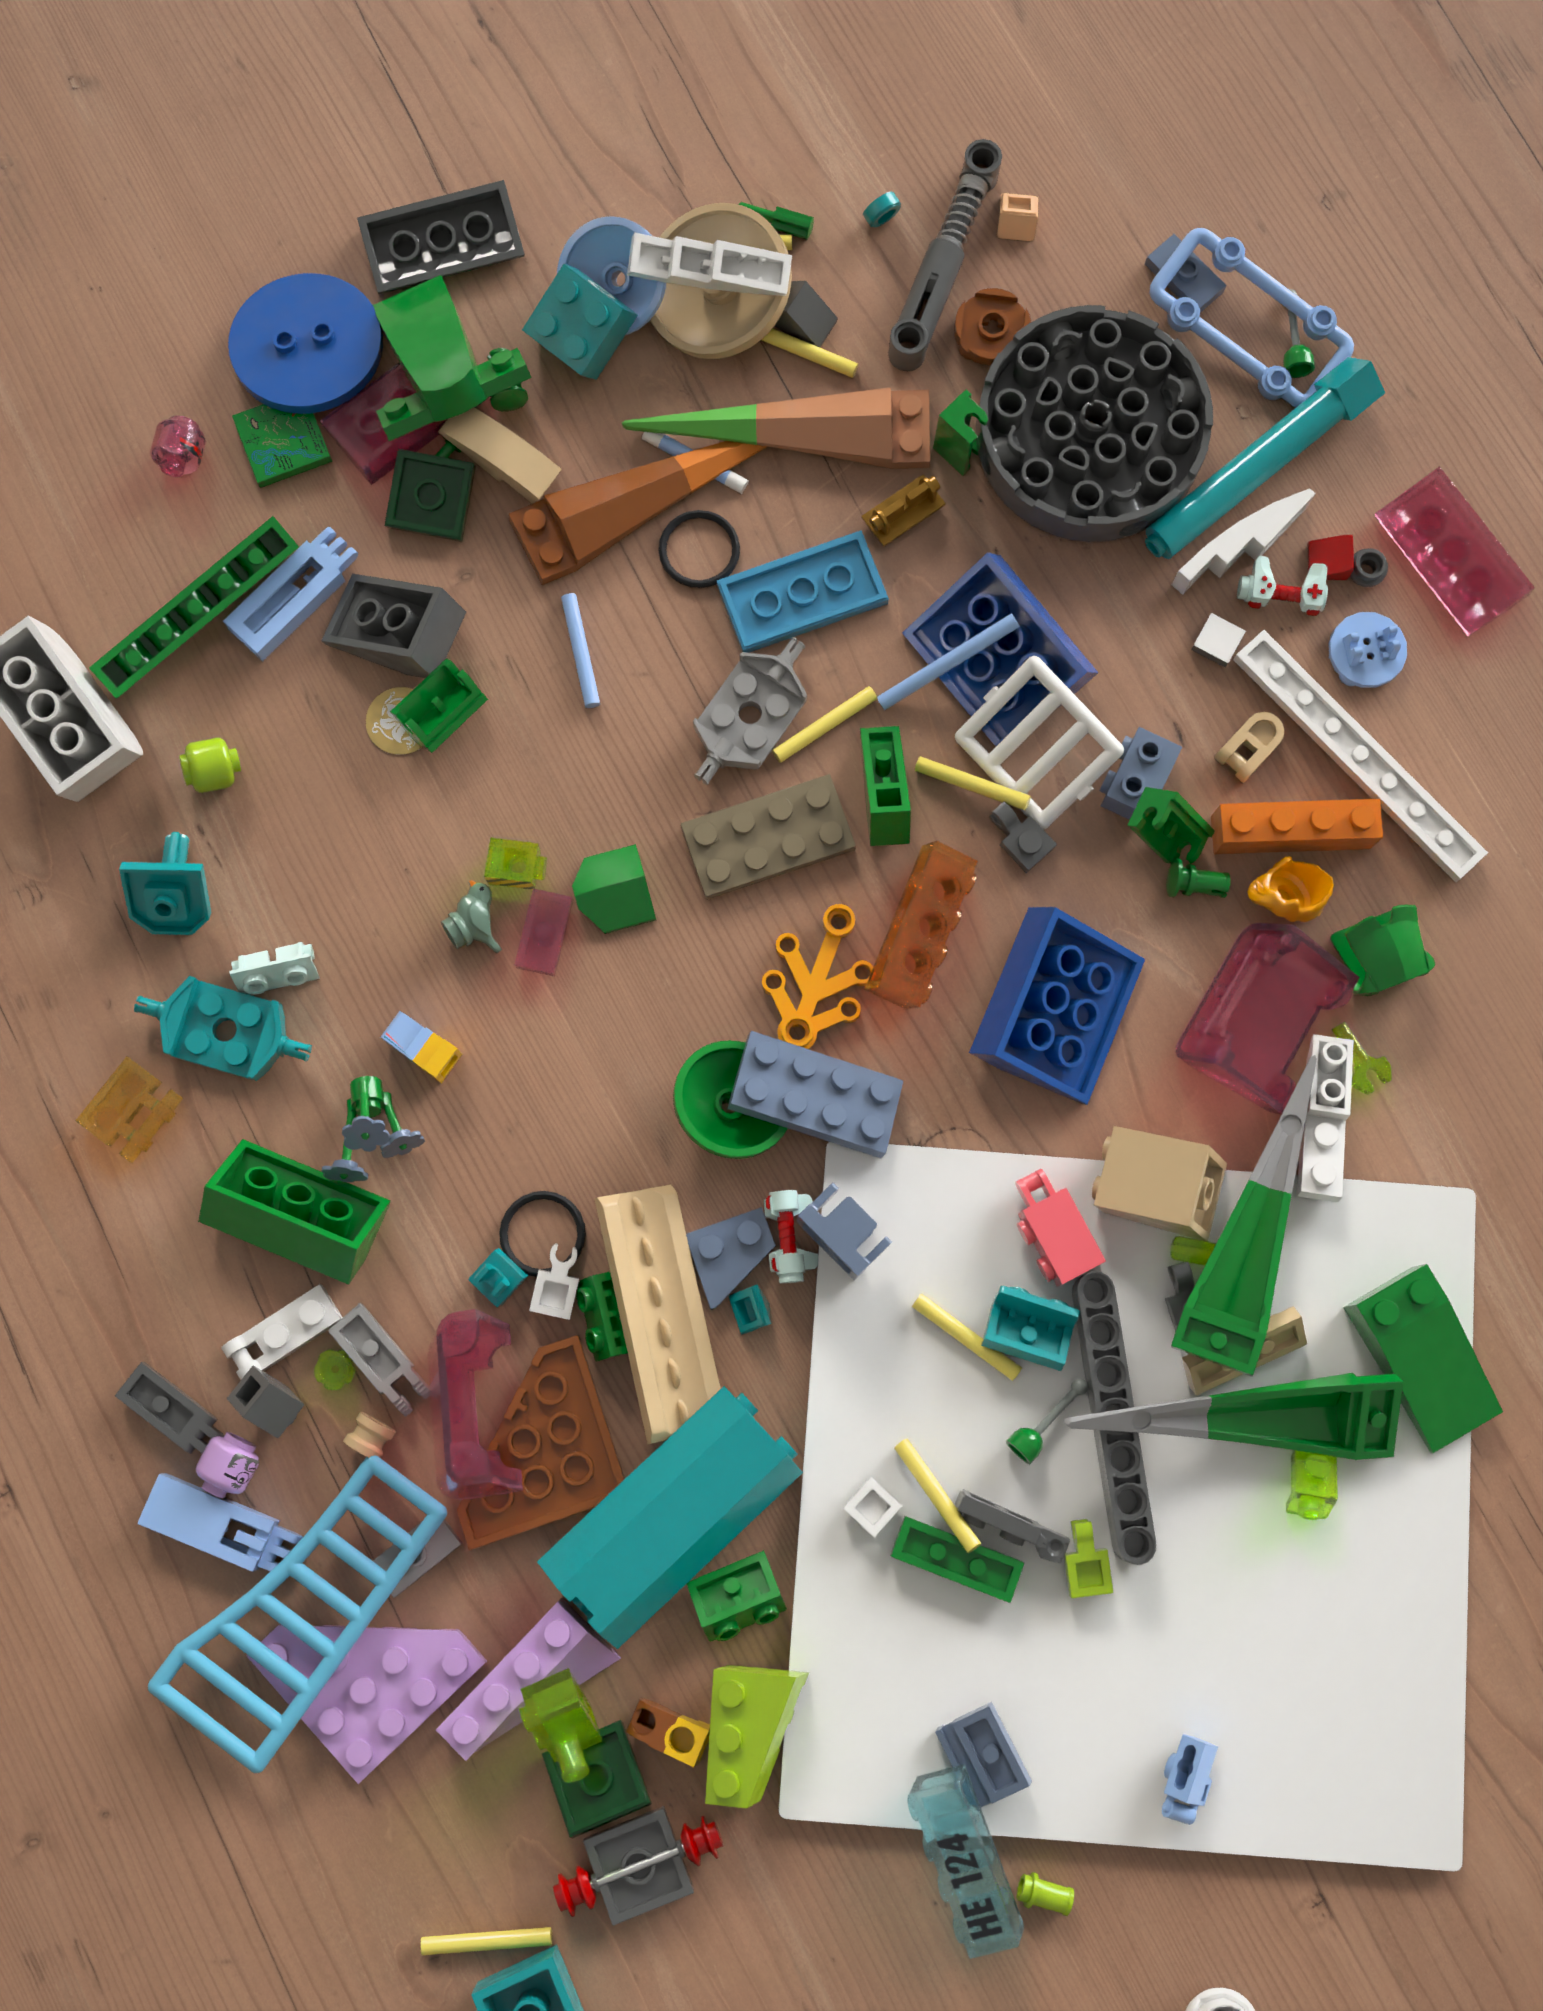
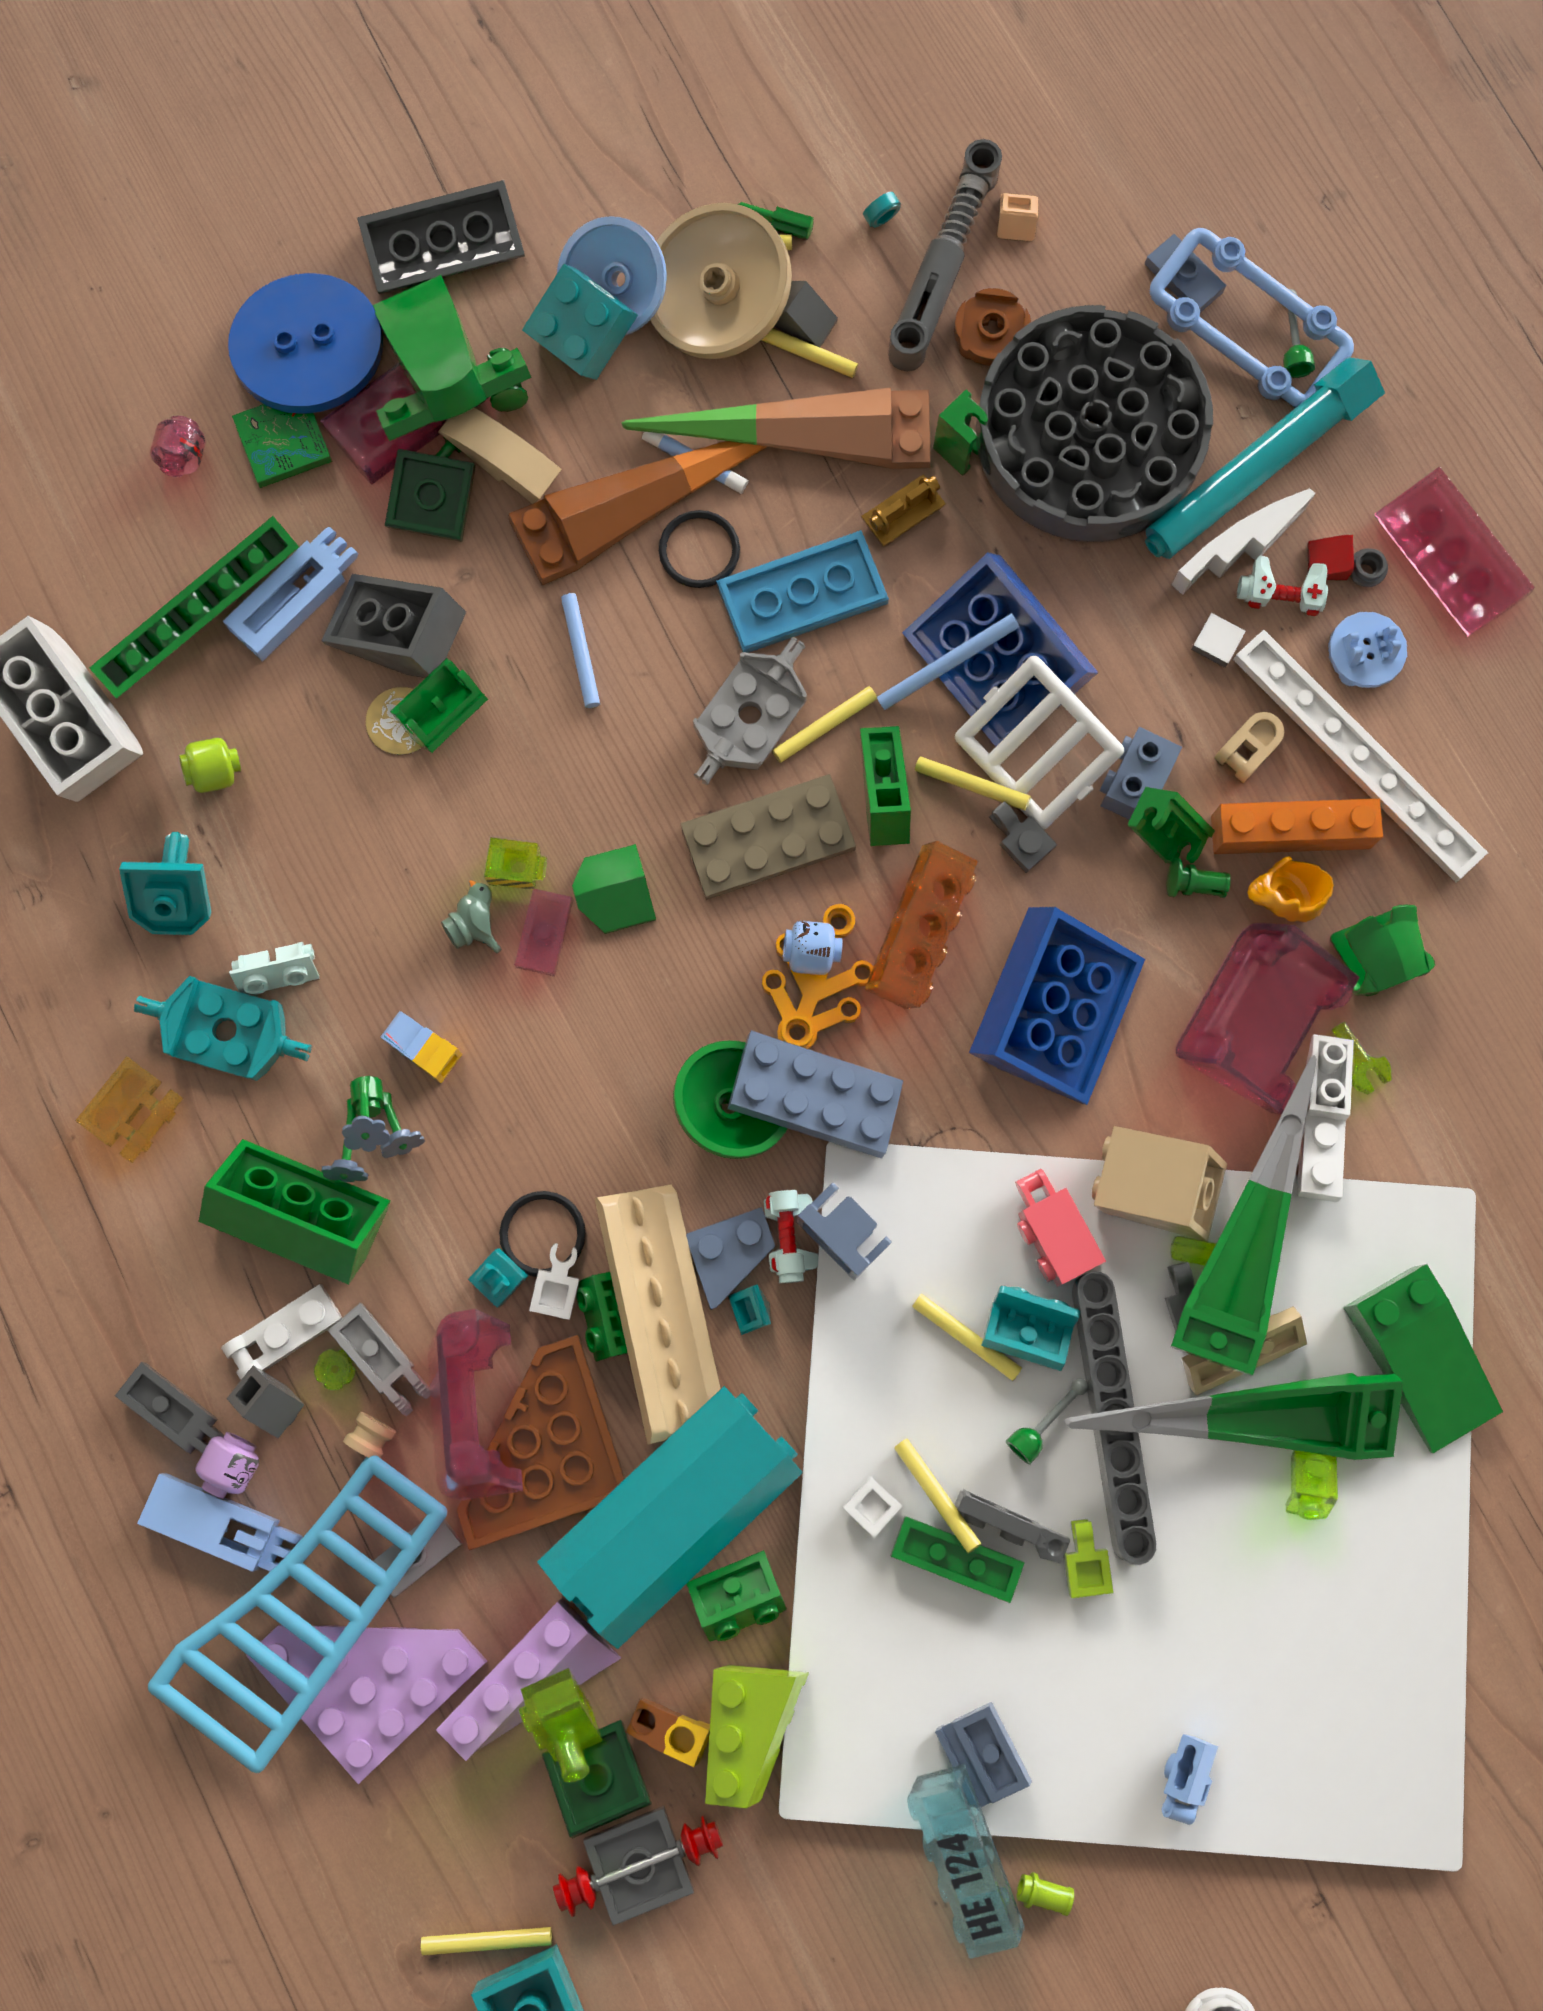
(709, 265): white slope -> none
(811, 947): none -> light blue head

